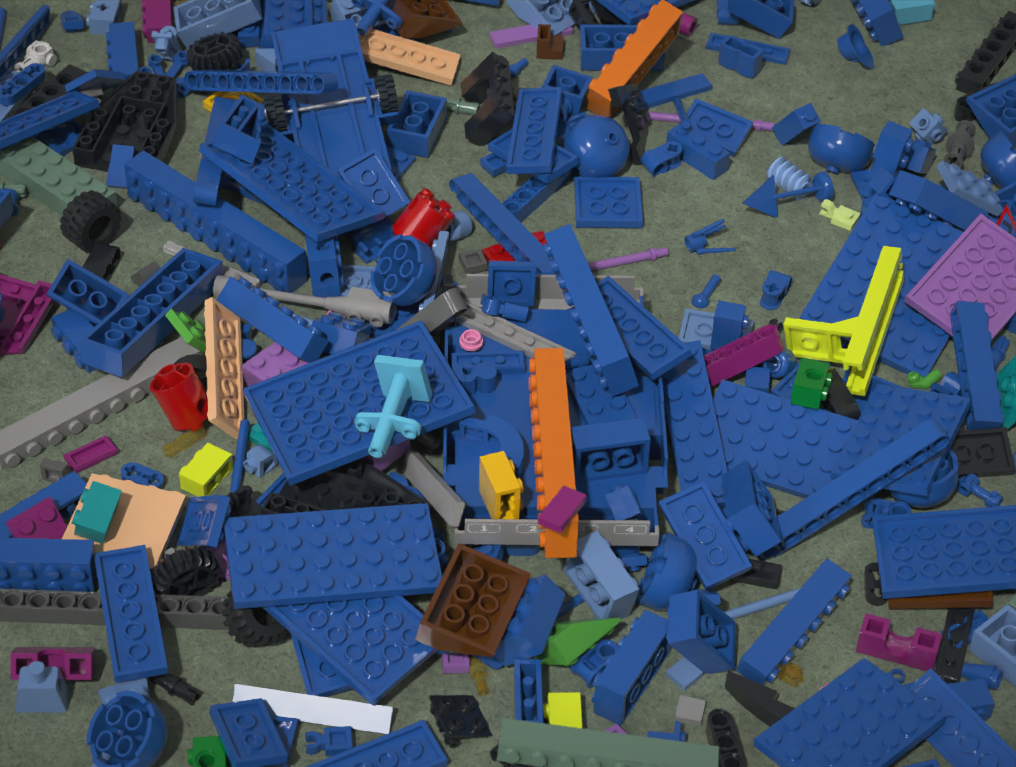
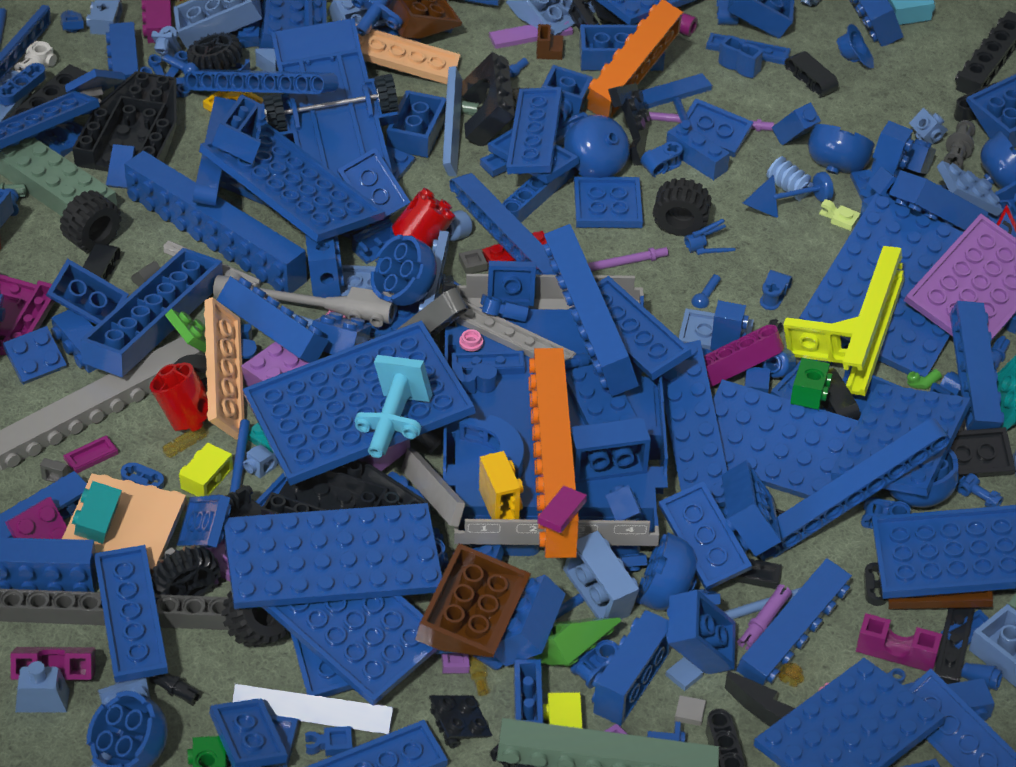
(34, 355): none -> blue plate
(180, 64): none -> blue bar
(452, 121): none -> medium blue tile
(684, 194): none -> black tyre
(765, 616): none -> medium lavender pin
(812, 73): none -> black beam

